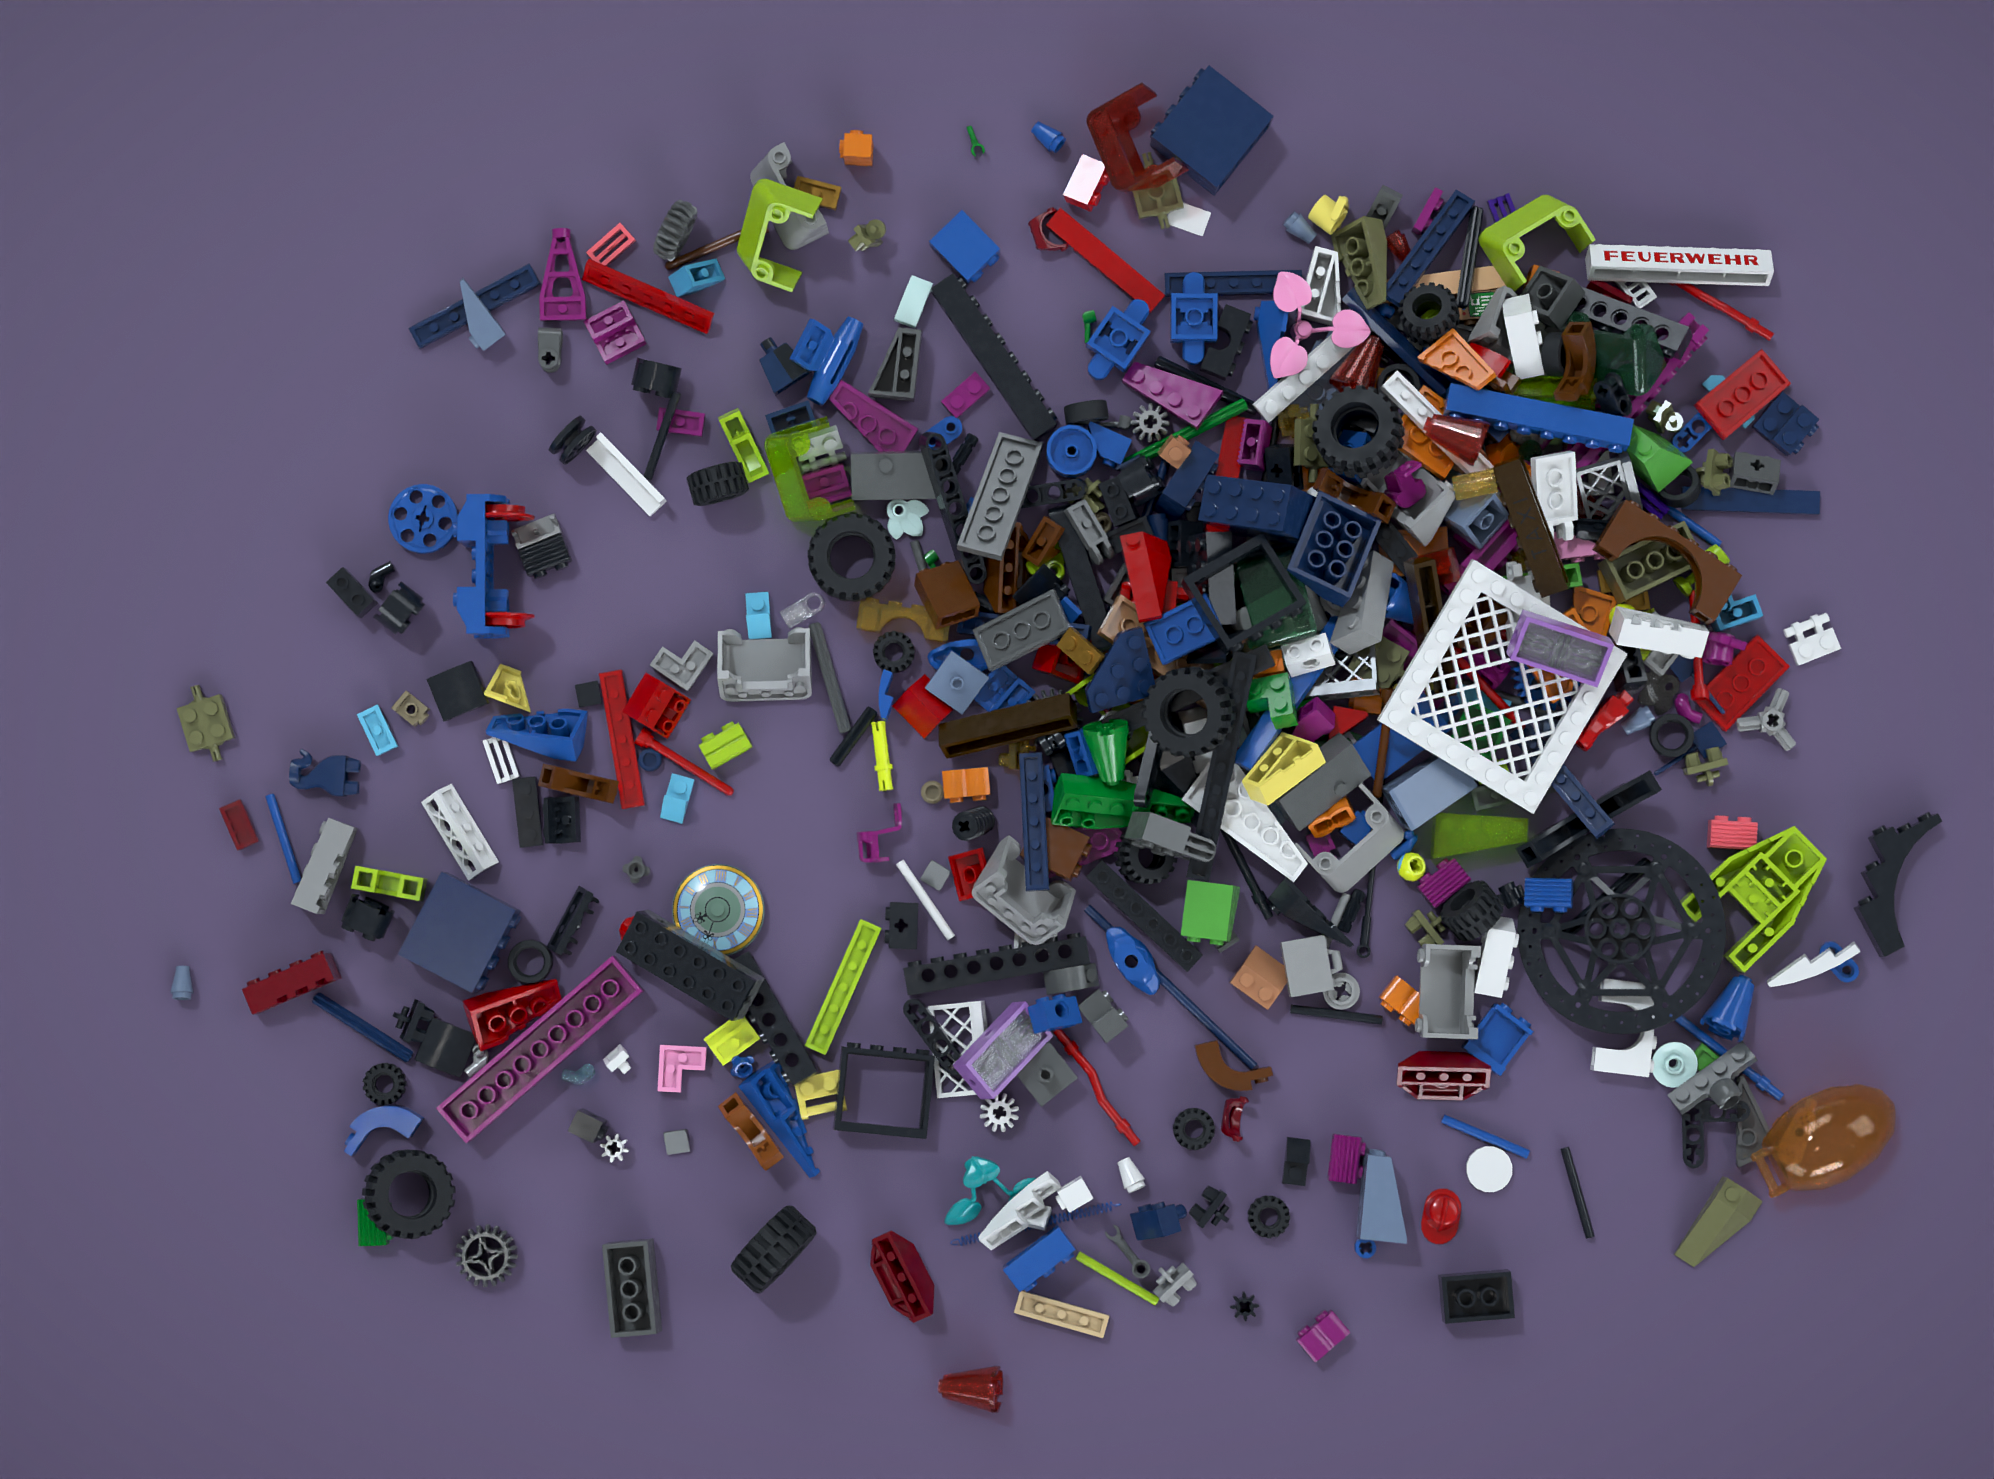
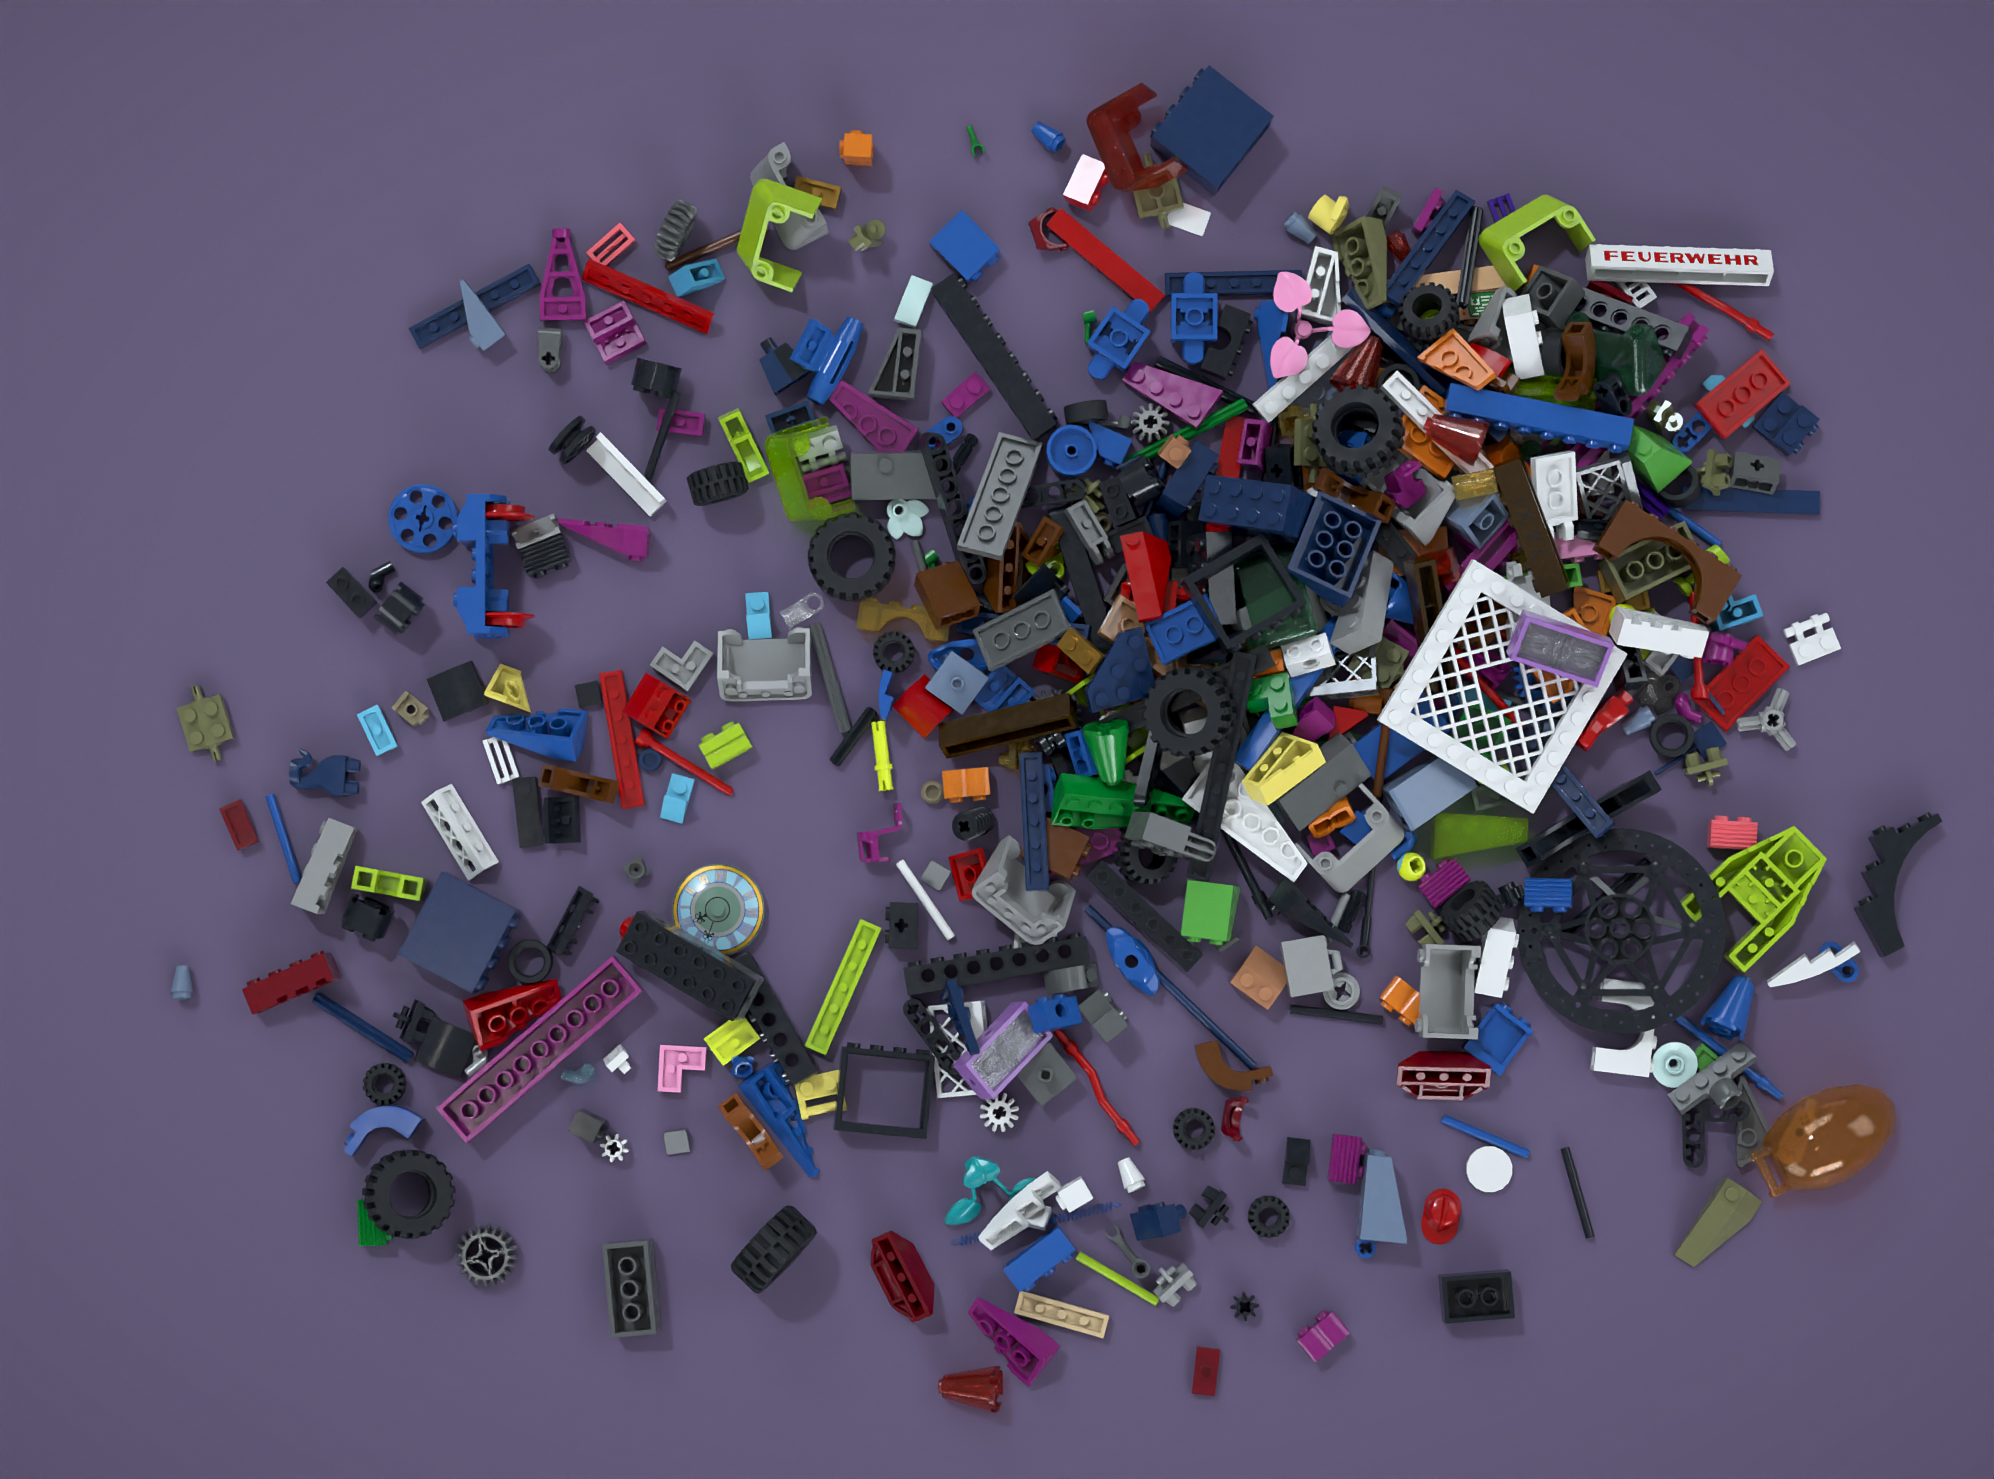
(624, 539): none -> magenta wedge
(959, 1014): none -> dark blue wing
(1021, 1343): none -> magenta wedge
(1205, 1371): none -> dark red plate

